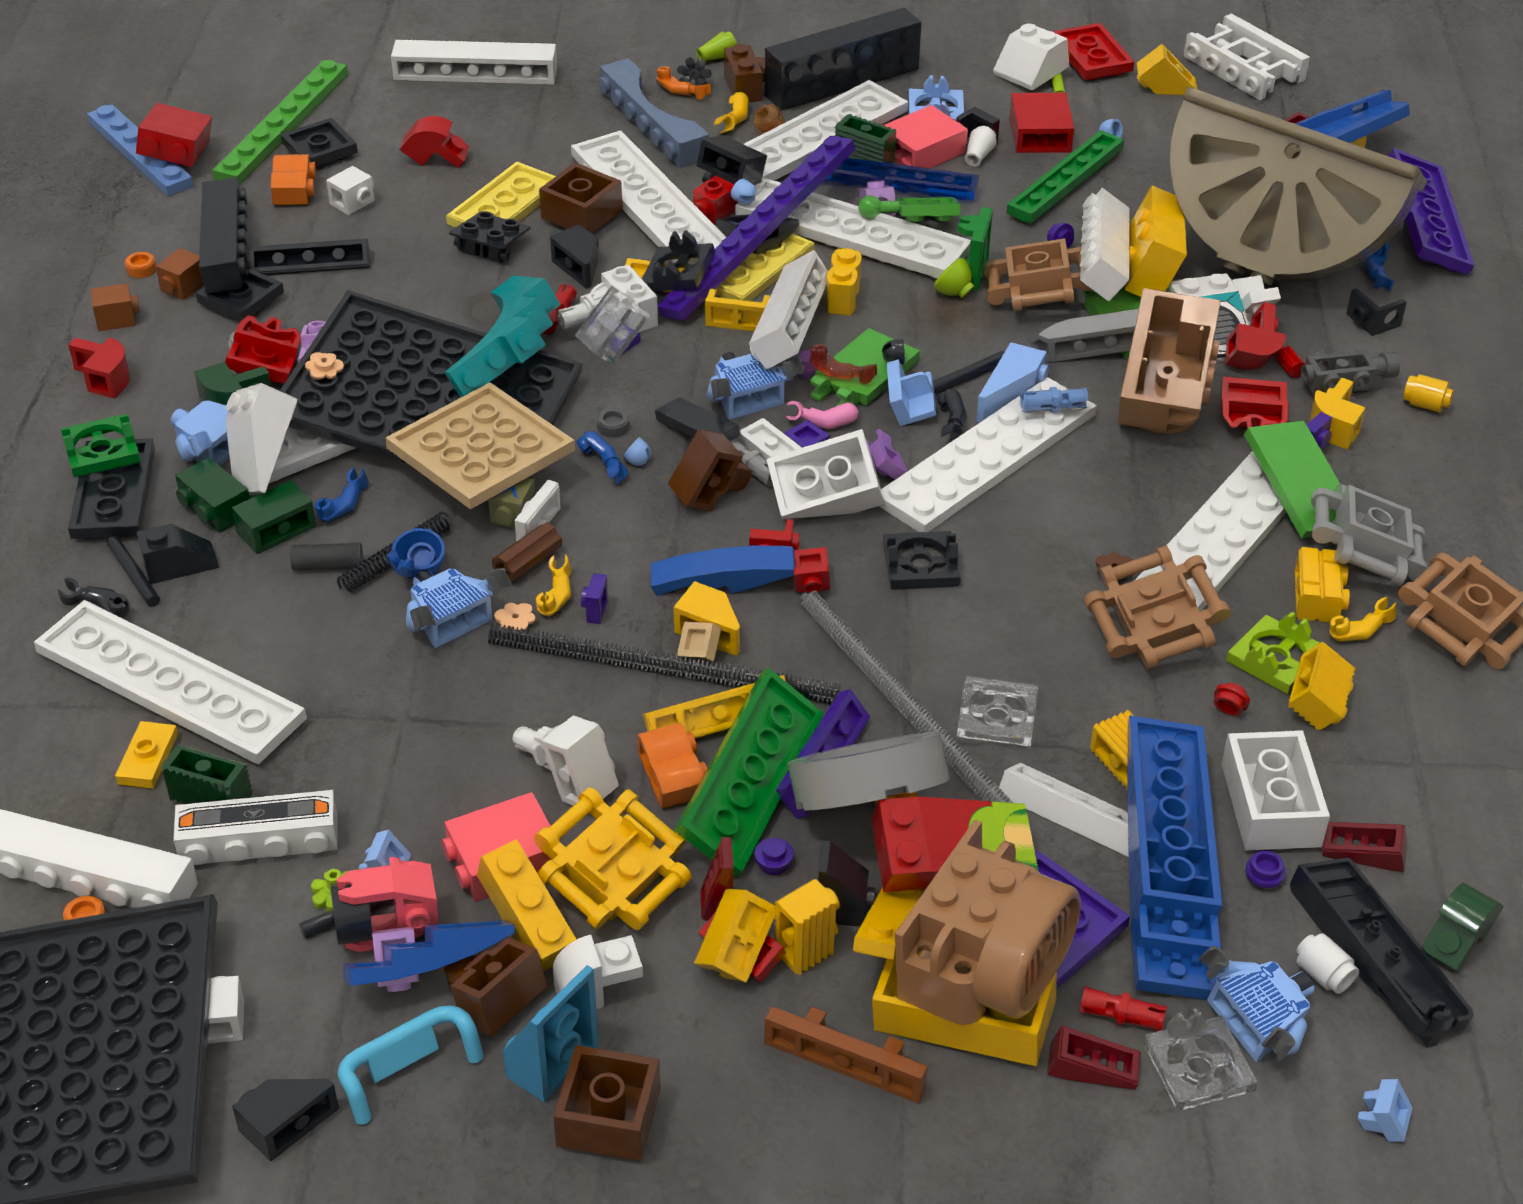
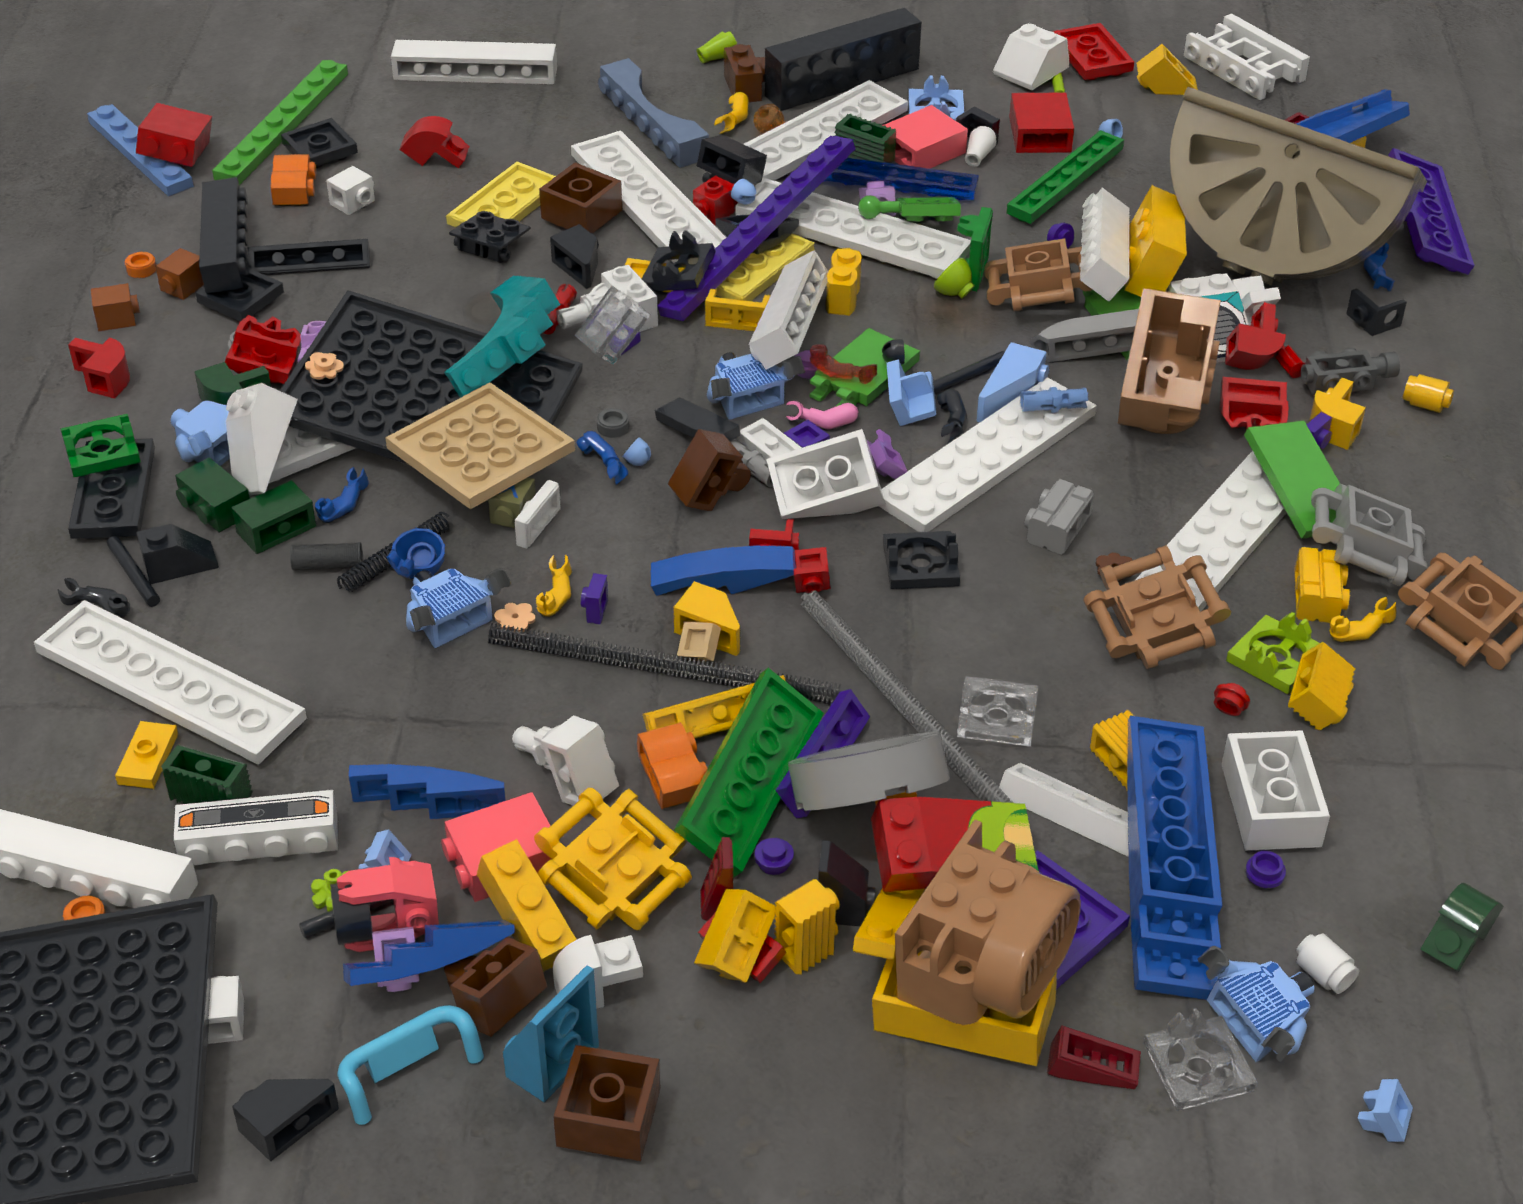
(418, 787): none -> blue slope
(528, 551): reddish brown axle -> none
(674, 86): orange arm -> none
(694, 71): black plant -> none
(845, 1054): dark orange hinge -> none
(1059, 516): none -> light grey brick
(1123, 1009): red pin -> none
(1379, 856): dark red slope -> none
(1382, 947): black piece -> none

